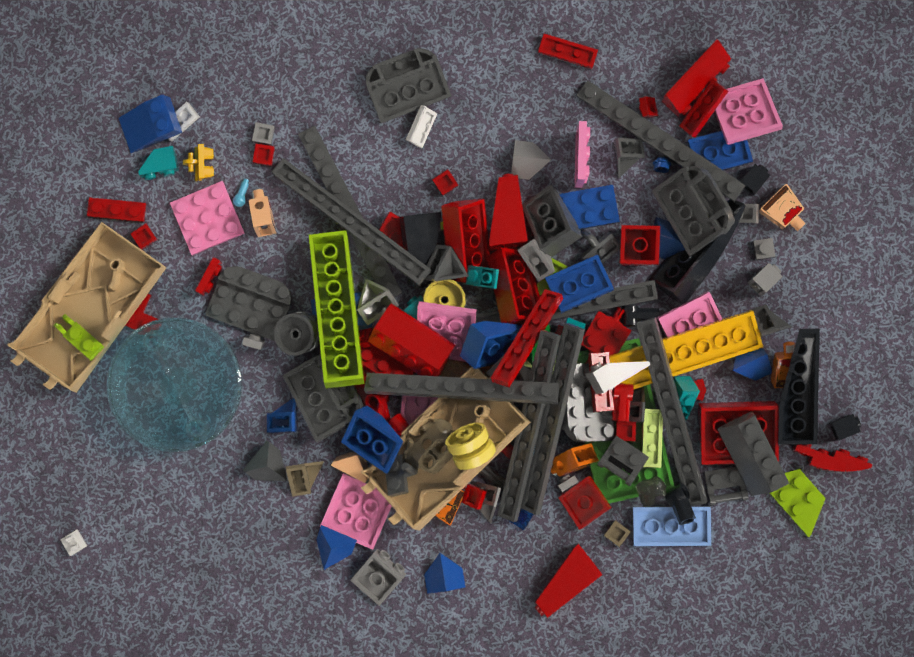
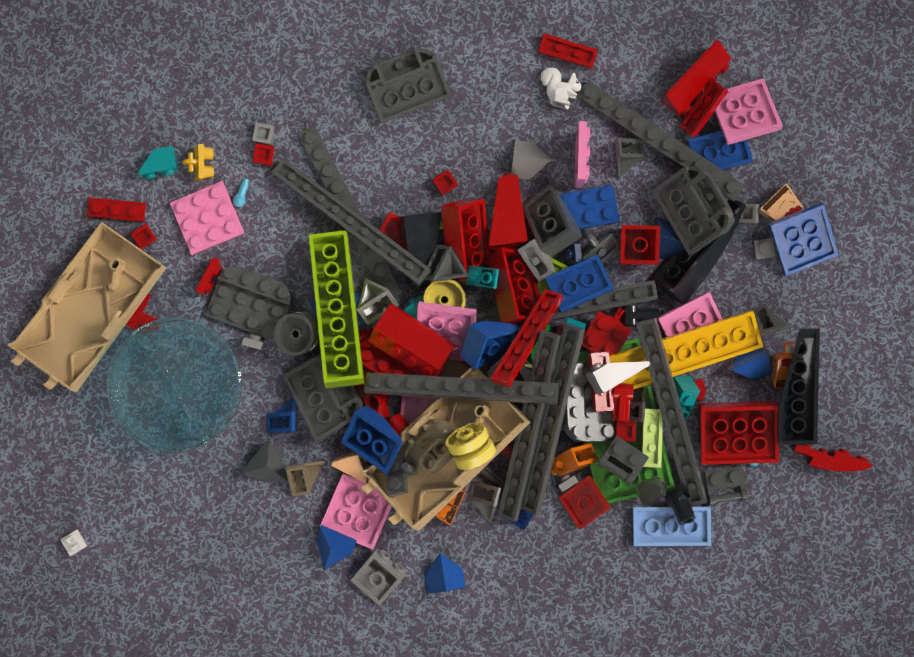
(80, 338): lime hinge -> none
(150, 123): blue slope -> none
(186, 117): white plate -> none
(262, 216): light nougat torso -> none
(421, 126): white plate -> none
(473, 496): red plate -> none
(559, 91): none -> white animal
(568, 581): red slope -> none
(572, 254): none -> dark blue plate
(617, 533): dark tan plate -> none
(648, 107): red plate -> none
(661, 162): blue plate -> none
(753, 455): dark grey slope -> none
(755, 178): black brick -> none
(765, 279): light grey brick -> none
(800, 500): lime wing -> none
(803, 239): none -> plate
(845, 427): black brick -> none

